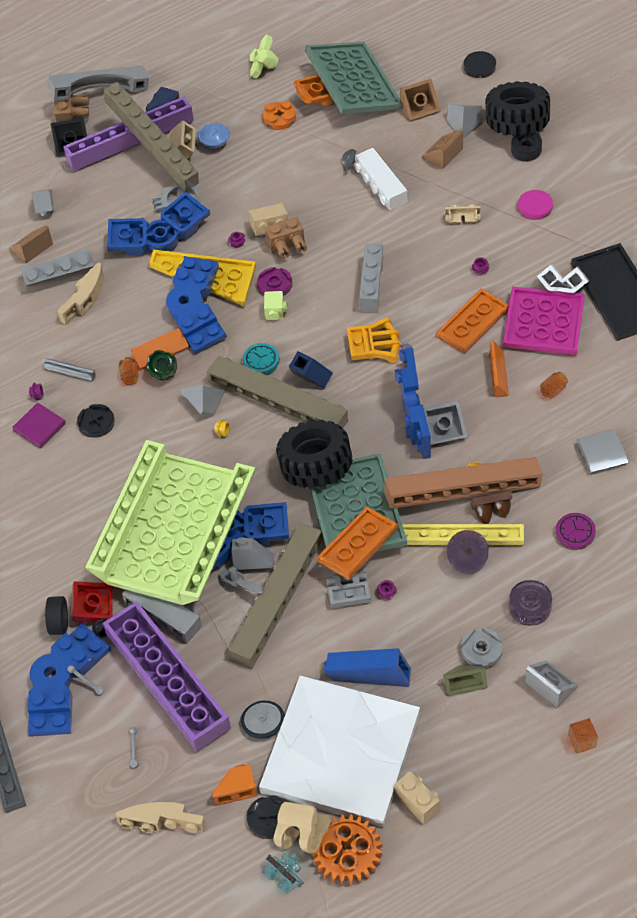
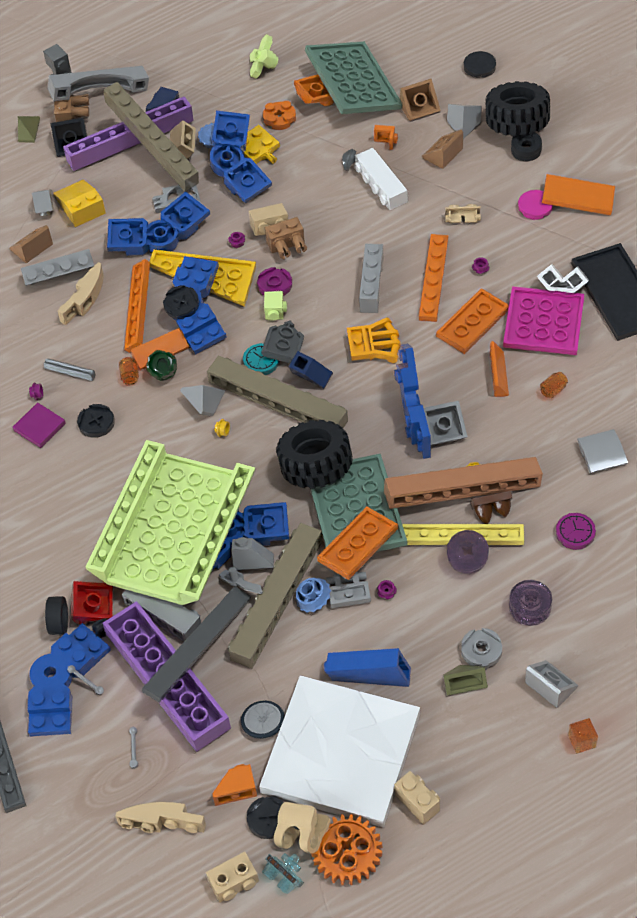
(28, 128): none -> olive slope
(57, 60): none -> dark grey arch
(80, 202): none -> yellow slope
(137, 305): none -> orange plate
(181, 302): none -> black tile
(196, 644): none -> dark grey tile
(229, 142): none -> blue plate
(232, 877): none -> tan brick
(260, 145): none -> yellow plate
(282, 342): none -> dark grey tile
(312, 594): none -> medium blue piece
(385, 134): none -> orange bracket
(433, 278): none -> orange plate
(578, 194): none -> orange tile

